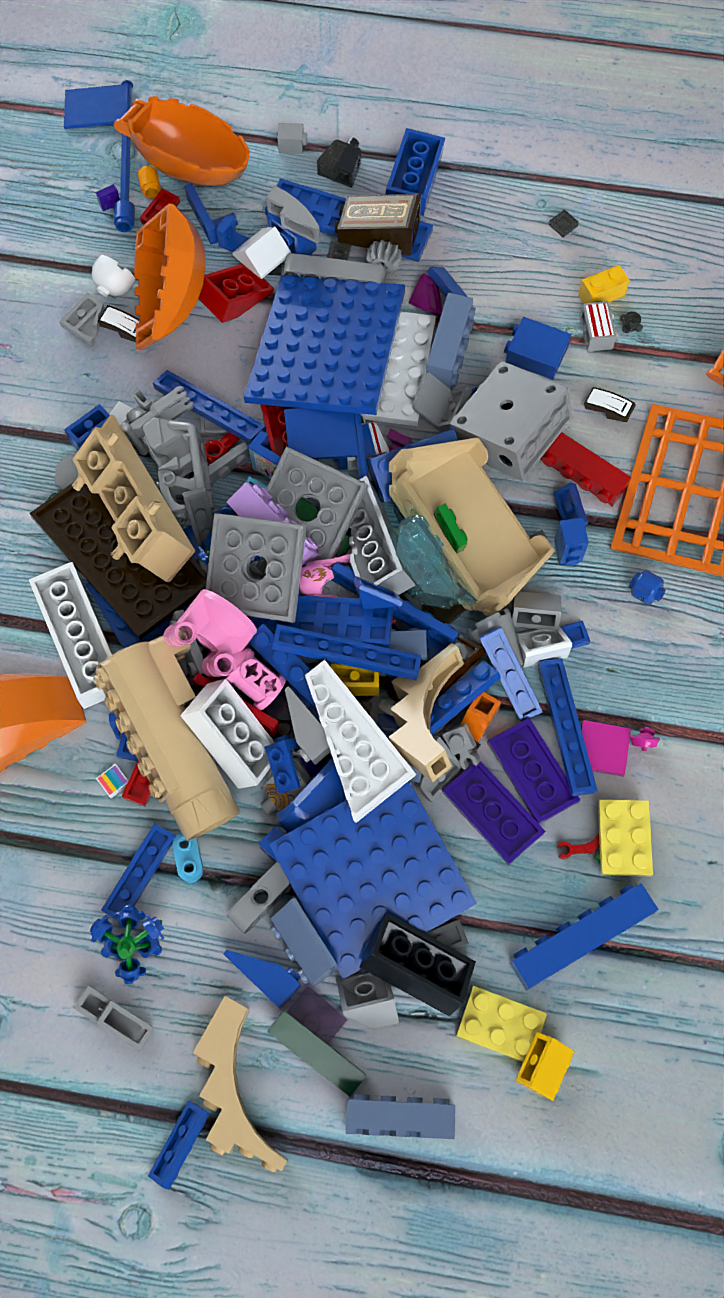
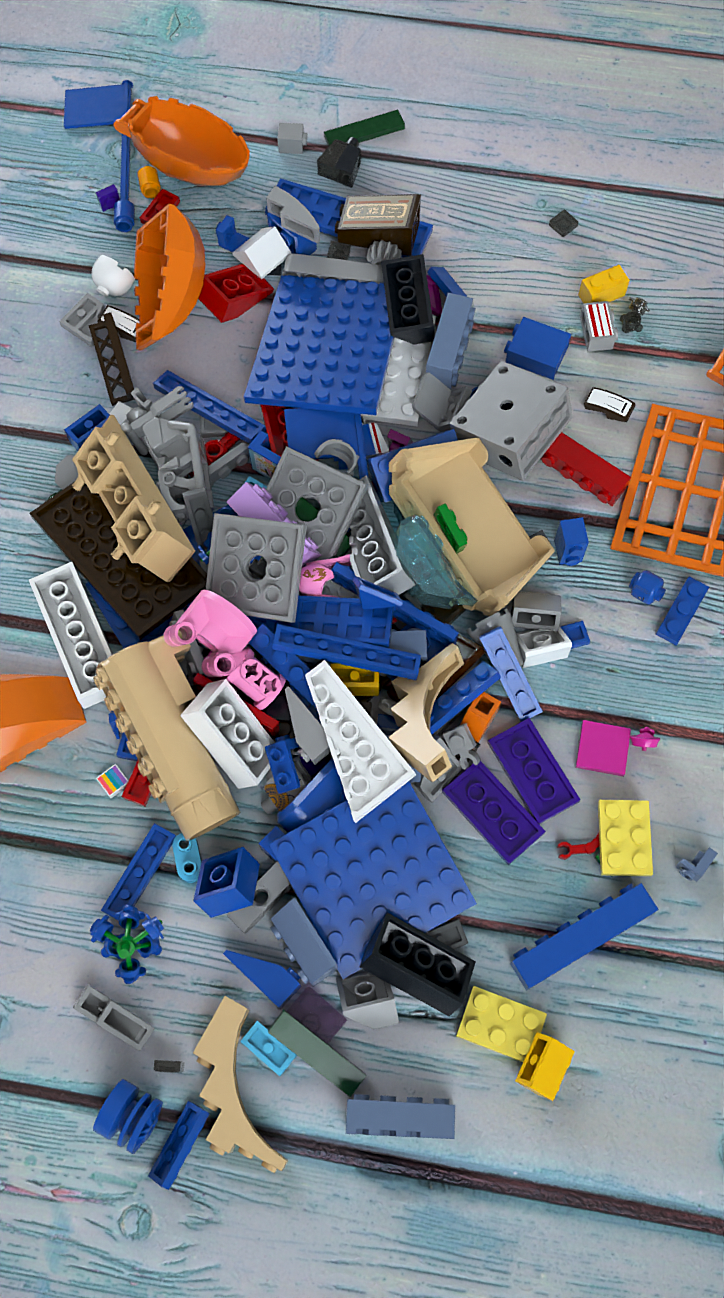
(121, 364): none -> dark brown fence
(125, 1114): none -> blue wheel
(169, 1066): none -> clear smoke tile
(201, 214): blue piece -> none
(227, 882): none -> blue brick
(268, 1048): none -> medium azure plate
(341, 450): none -> light grey helmet
(367, 128): none -> dark green tile
(408, 299): none -> black slope
(416, 165): blue brick -> none
(567, 727): blue plate -> none
(569, 503): blue plate -> none
(638, 305): none -> clear smoke plate
(682, 610): none -> blue plate
(701, 862): none -> sand blue bracket

